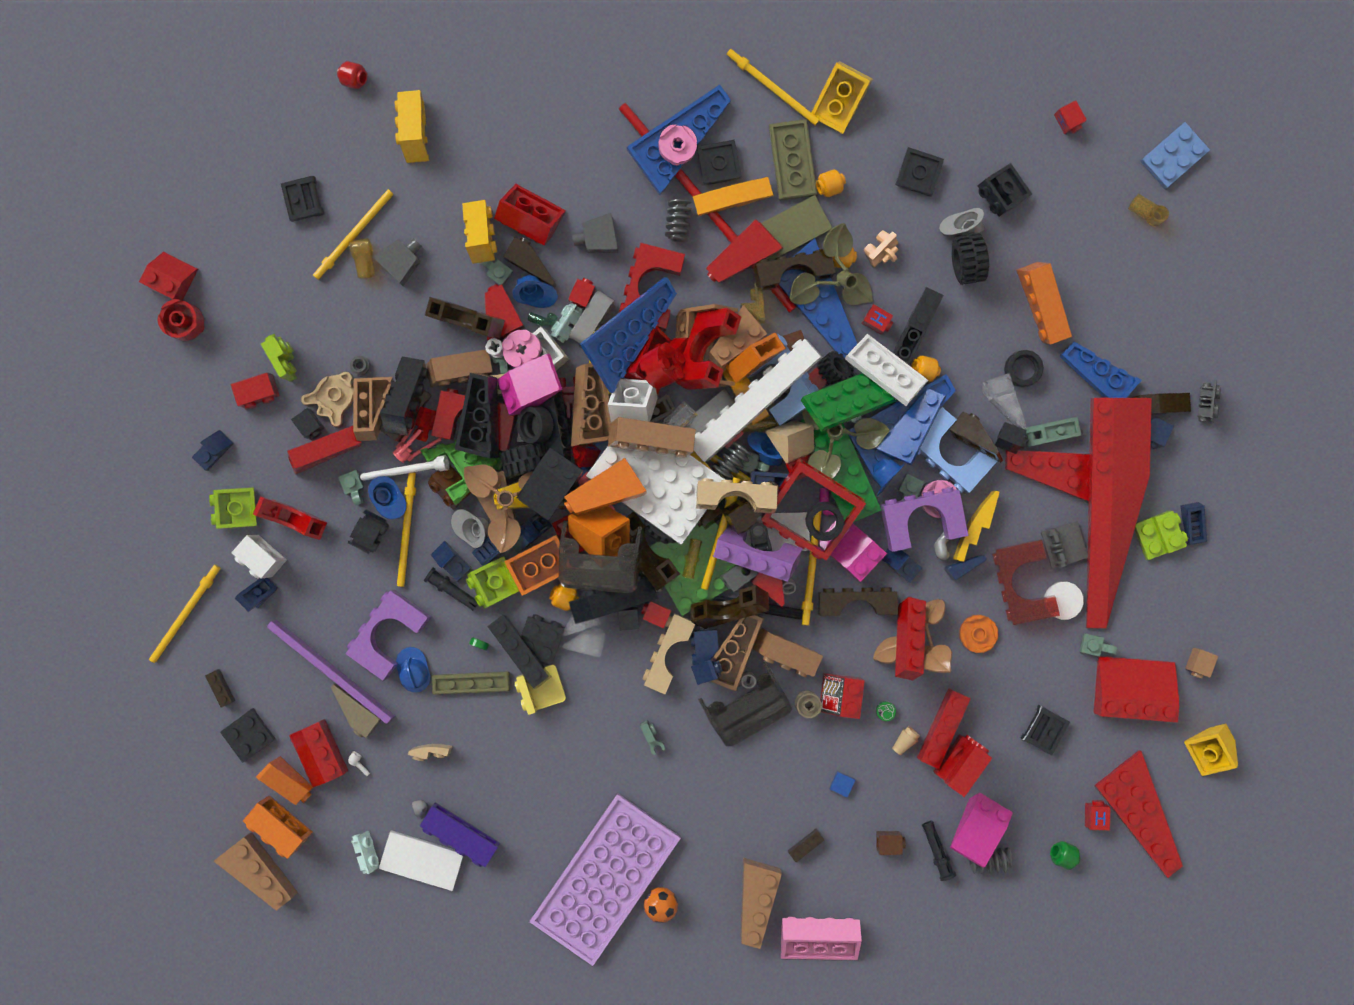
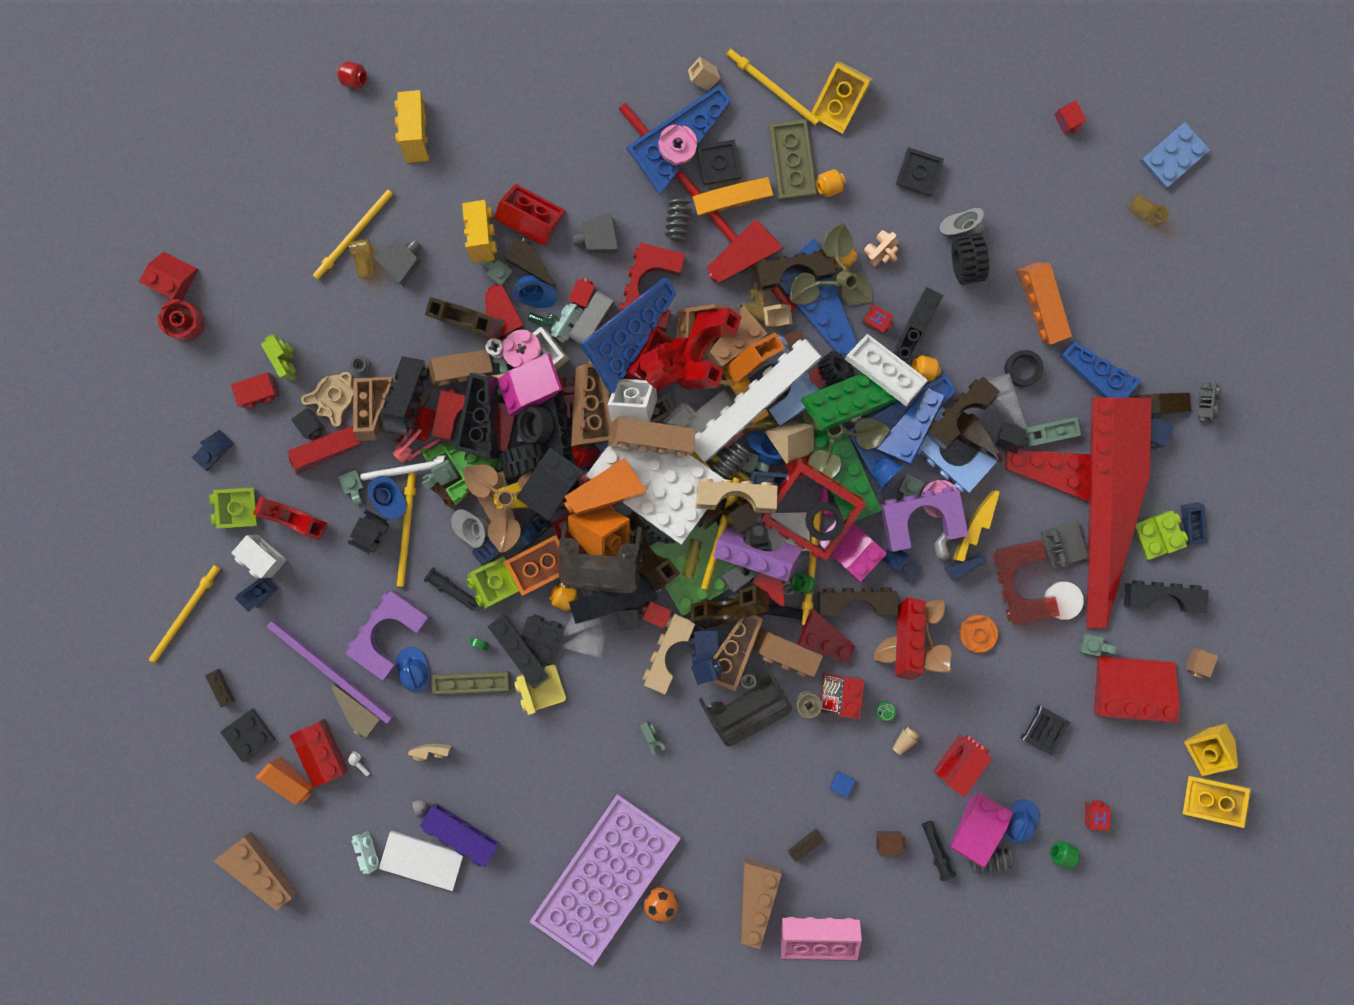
(277, 827): orange brick -> none
(296, 201): black plate -> none
(442, 473): none -> sand green plate
(451, 561): dark blue slope -> none
(704, 74): none -> tan panel
(777, 315): none -> tan panel
(798, 225): olive tile -> none
(803, 583): none -> green wheel
(824, 638): none -> dark red wing
(943, 728): red brick -> none
(979, 396): none -> dark brown arch
(1004, 190): black plate -> none
(1022, 822): none -> blue piece
(1136, 803): red wing -> none
(1189, 599): none -> black arch
(1217, 801): none -> yellow slope

